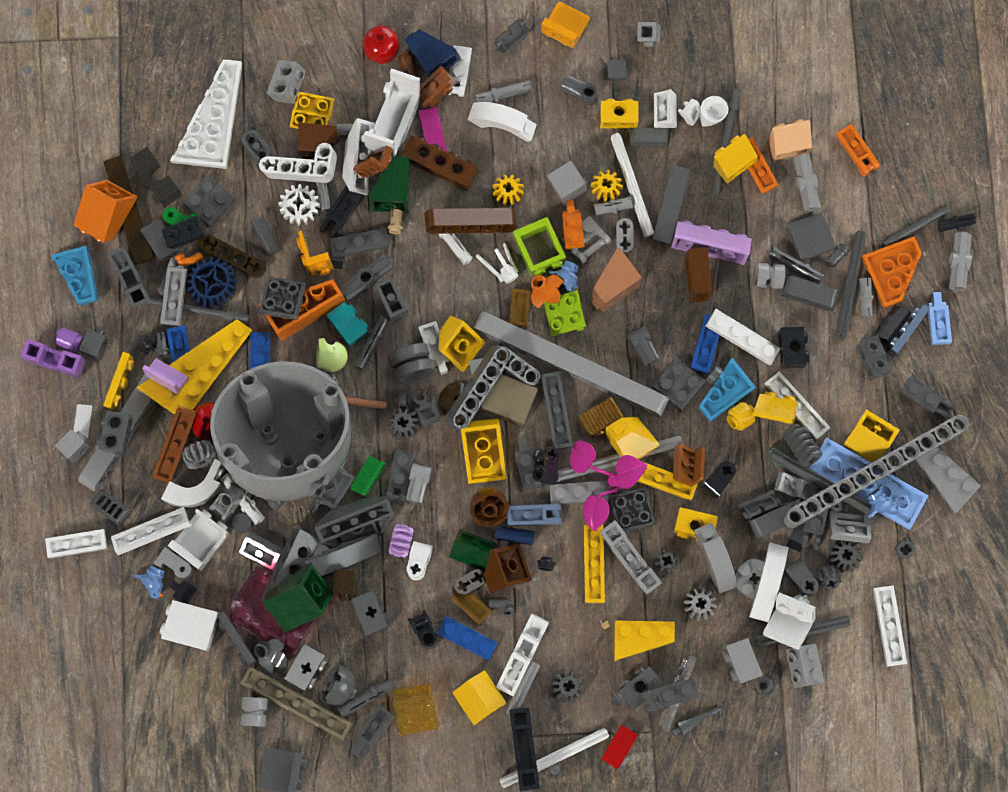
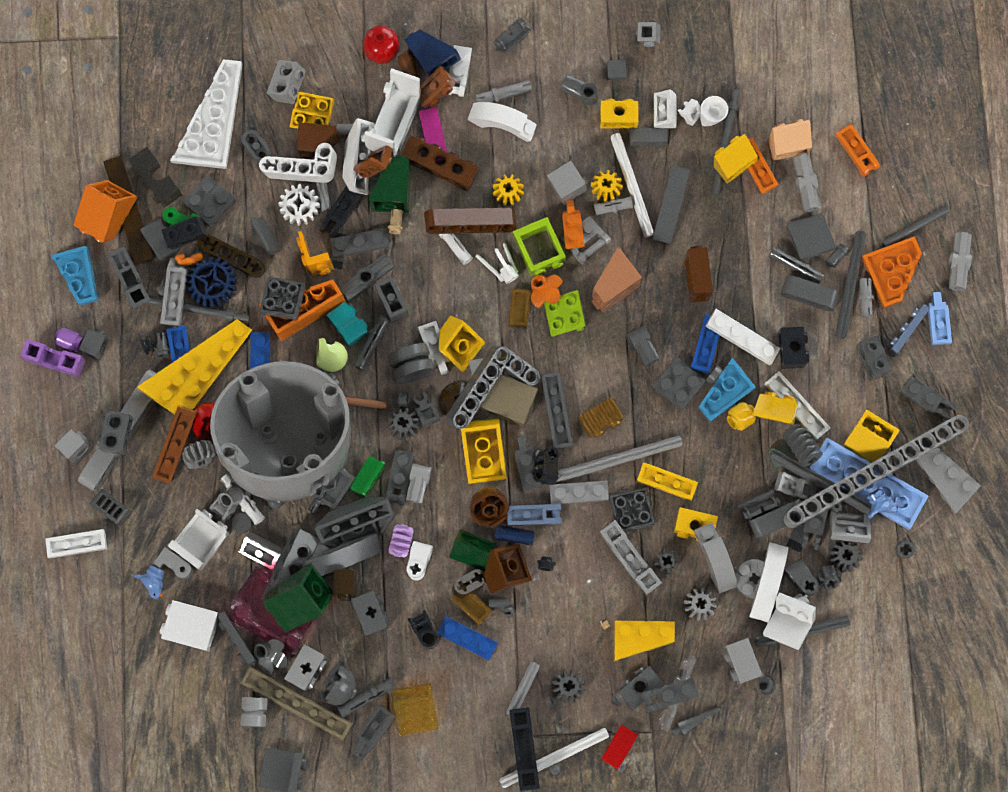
(82, 419): white sticker -> none
(119, 381): yellow plate -> none
(150, 531): white plate -> none
(166, 376): lavender panel -> none
(183, 591): black tile -> none
(197, 495): white arch -> none
(479, 697): yellow slope -> none
(522, 655): white slope -> none
(565, 24): light orange bracket -> none
(568, 275): medium blue animal -> none
(571, 364): light grey beam -> none
(594, 565): yellow plate -> none
(628, 236): light grey beam -> none
(628, 473): dark pink plant -> none
(631, 437): yellow slope -> none
(688, 464): dark orange bracket -> none
(717, 481): black piece -> none
(719, 243): lavender slope -> none
(770, 275): light grey wheel -> none
(805, 666): light grey bracket -> none
(890, 626): white plate -> none
(892, 323): black tile -> none
(956, 222): black axle -> none

